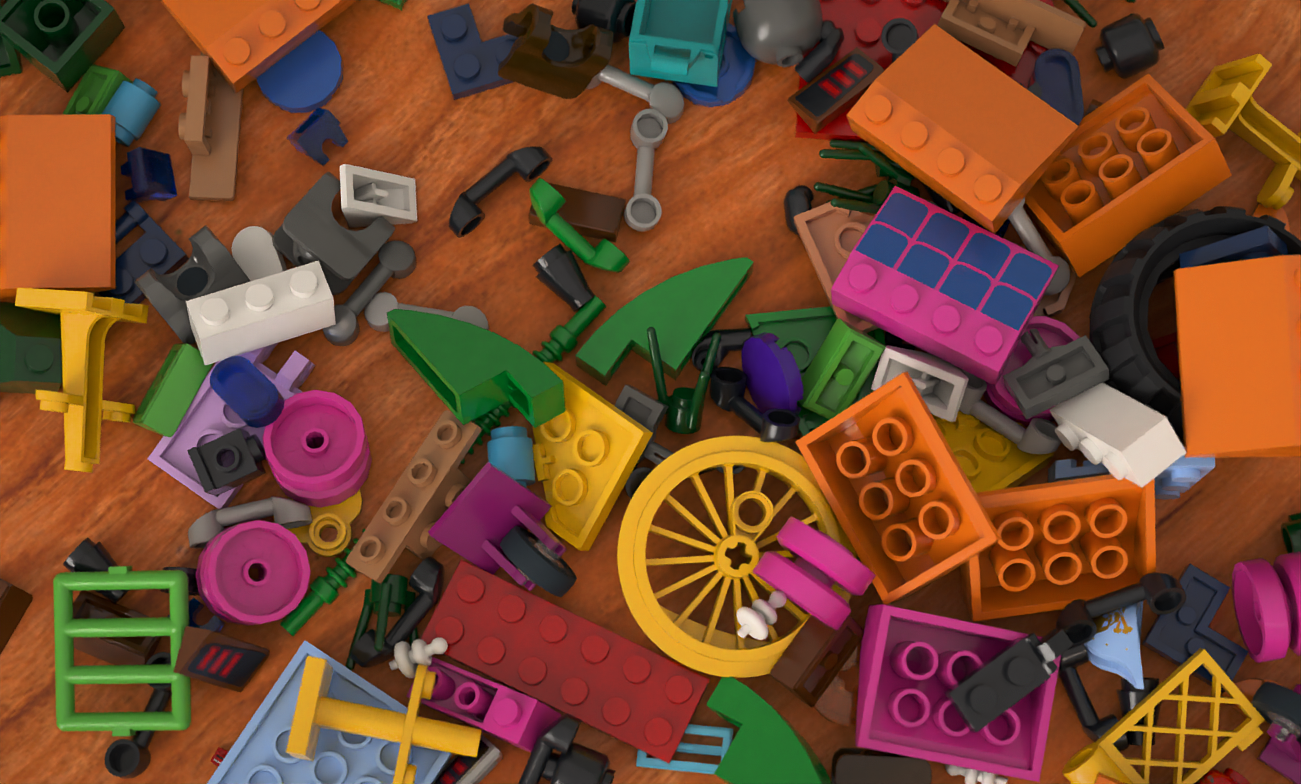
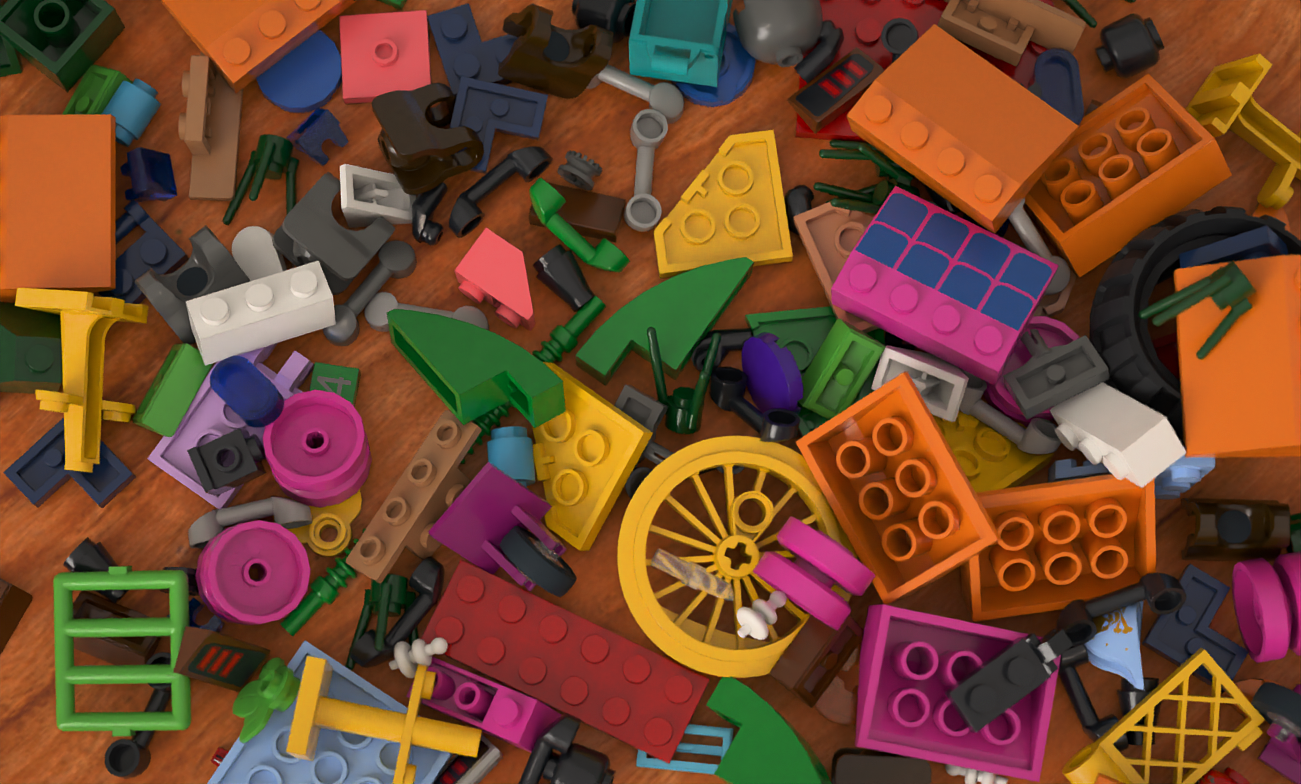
(42, 471): none -> dark blue plate
(257, 700): none -> bright green plate
(269, 162): none -> dark green plant
(336, 379): none -> green tile
(384, 54): none -> coral plate
(414, 139): none -> dark brown piece
(422, 215): none -> black arm
(497, 108): none -> dark blue plate
(498, 275): none -> coral slope
(579, 171): none -> dark grey bush
(692, 575): none -> clear piece
(729, 210): none -> yellow plate
(1226, 288): none -> dark green plant
(1236, 529): none -> dark brown piece

